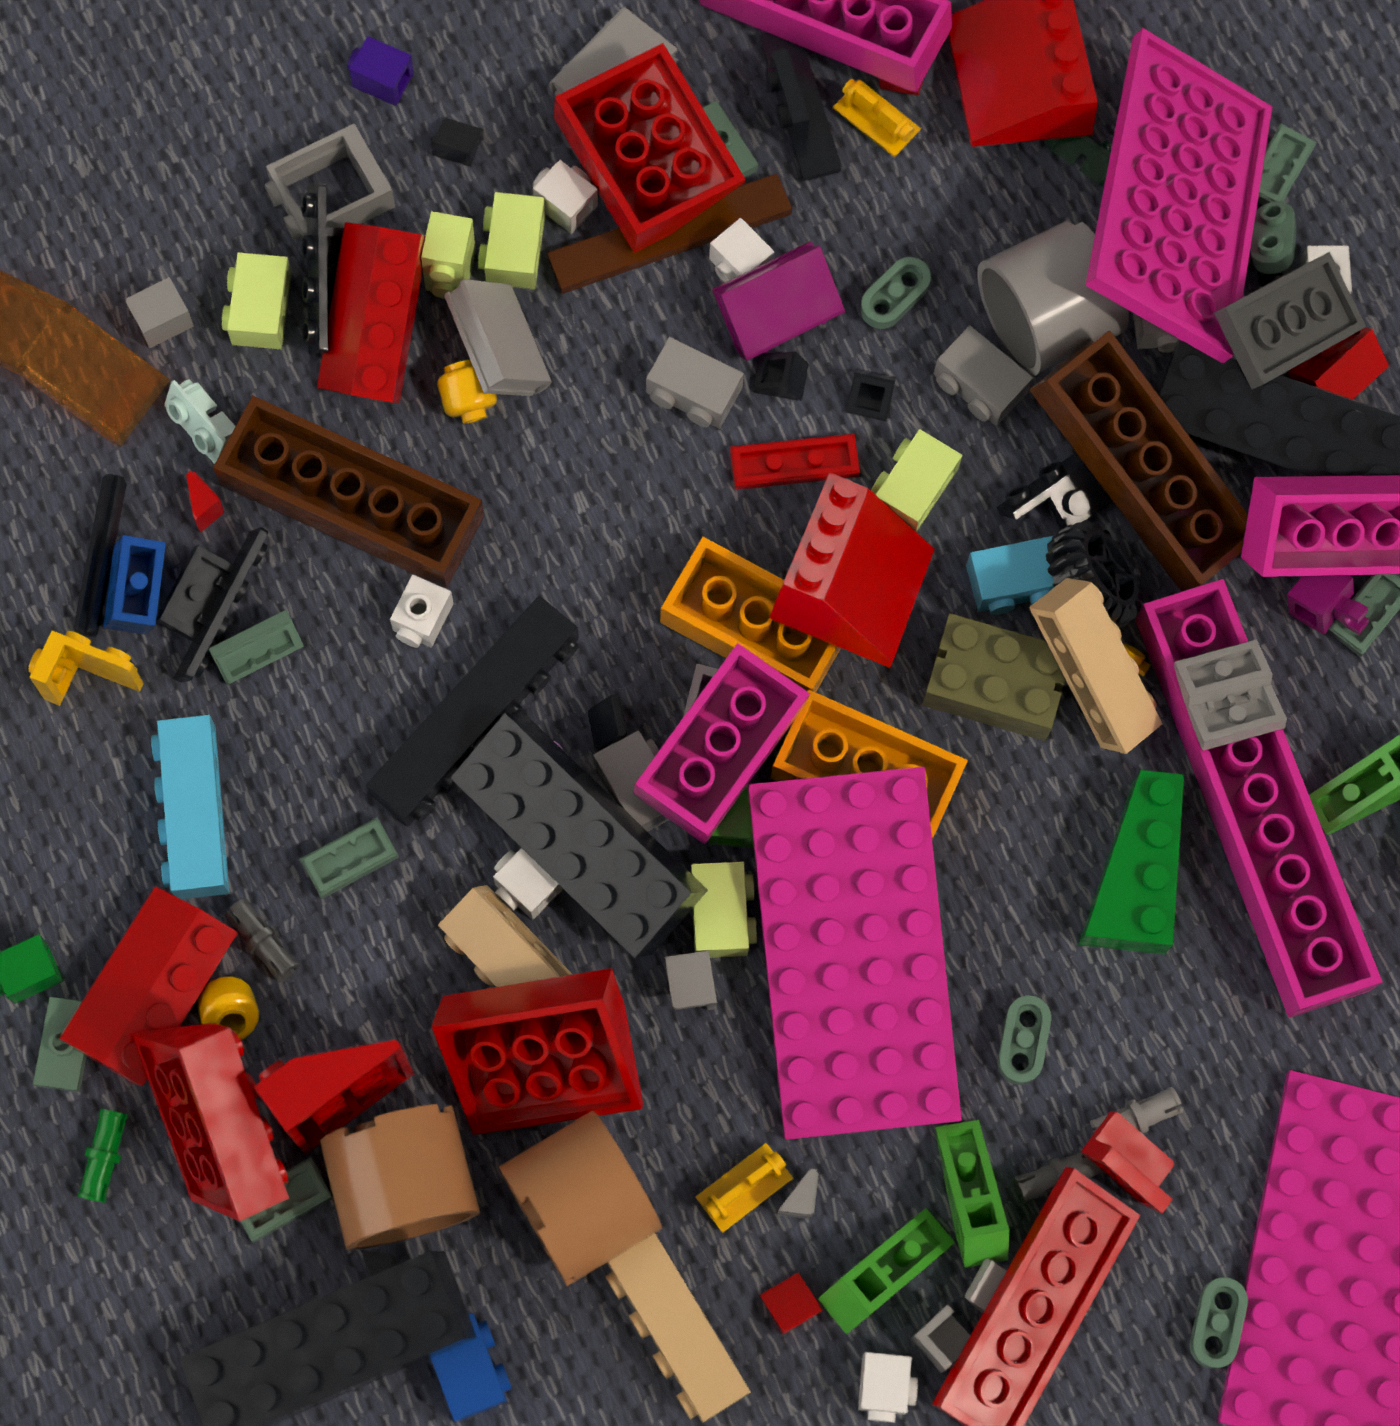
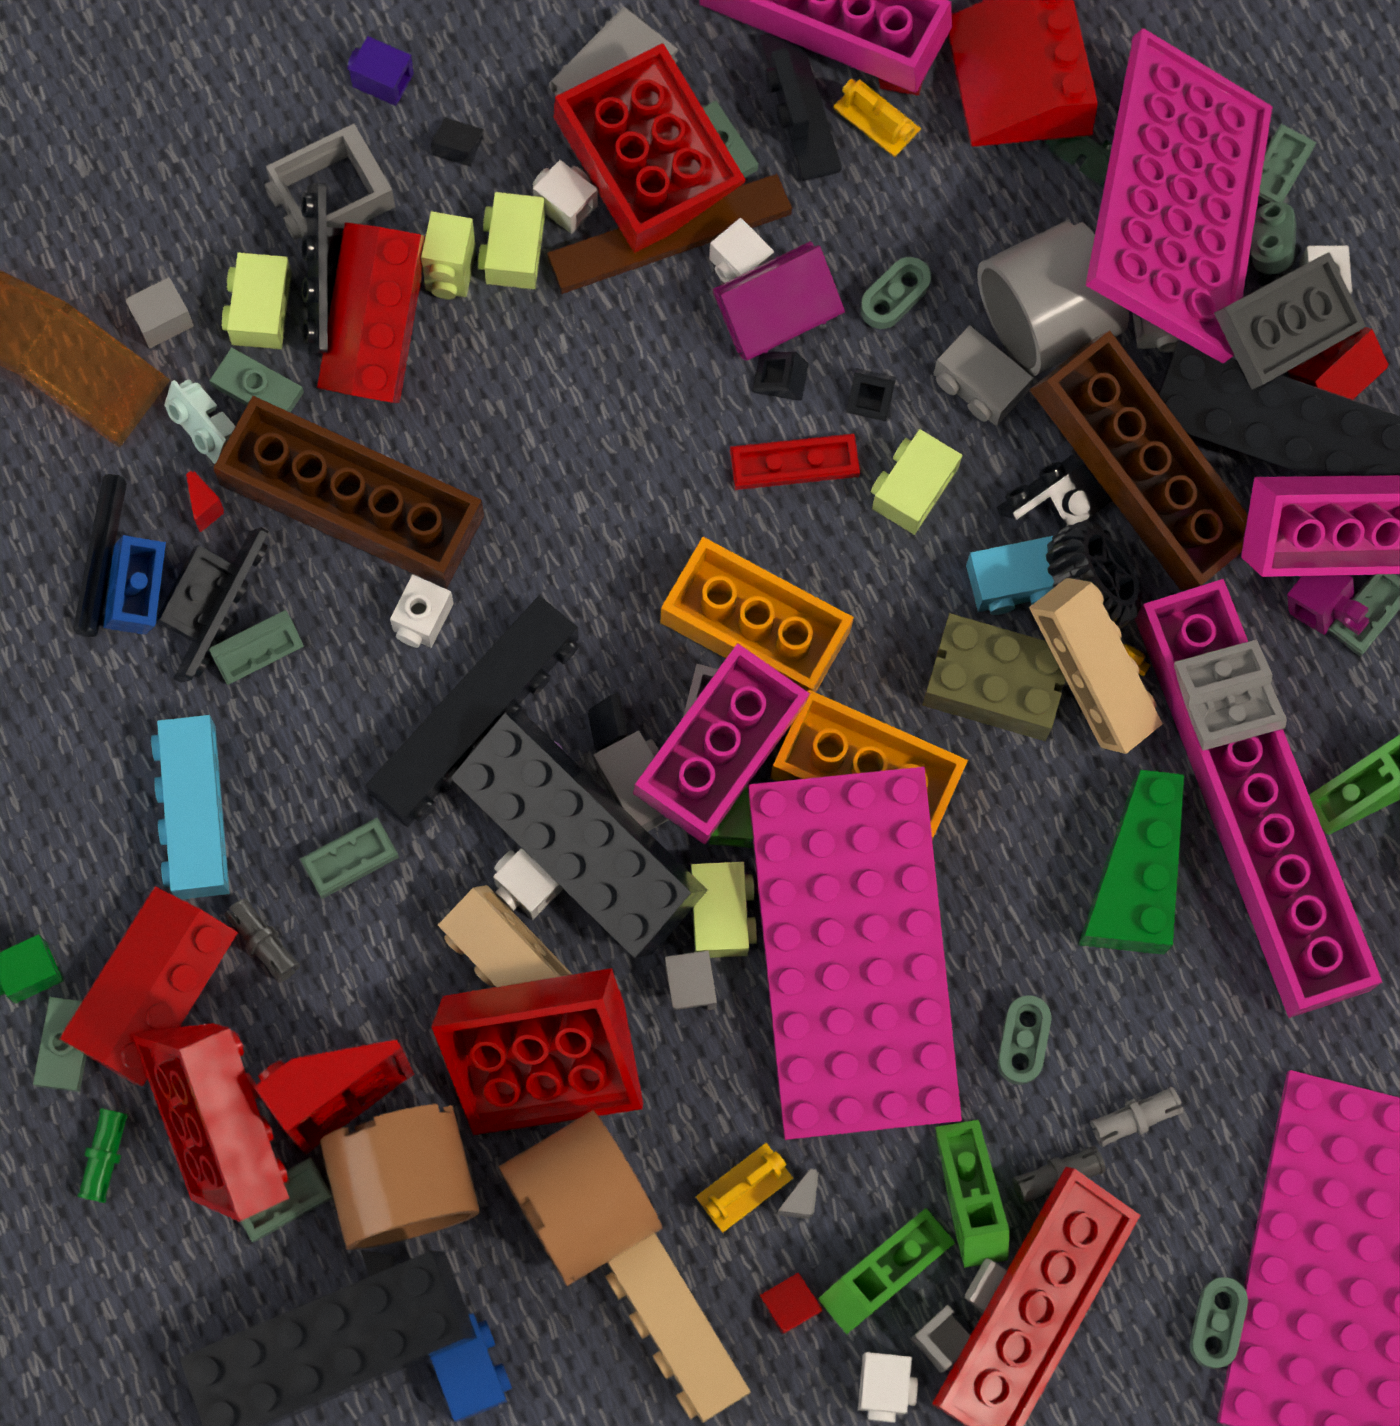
(62, 656): yellow bracket -> none
(229, 1004): yellow head -> none
(244, 377): none -> sand green plate
(463, 393): yellow head -> none
(497, 338): light grey piece -> none
(693, 384): light grey brick -> none
(854, 573): red slope -> none
(1130, 1161): panel -> none

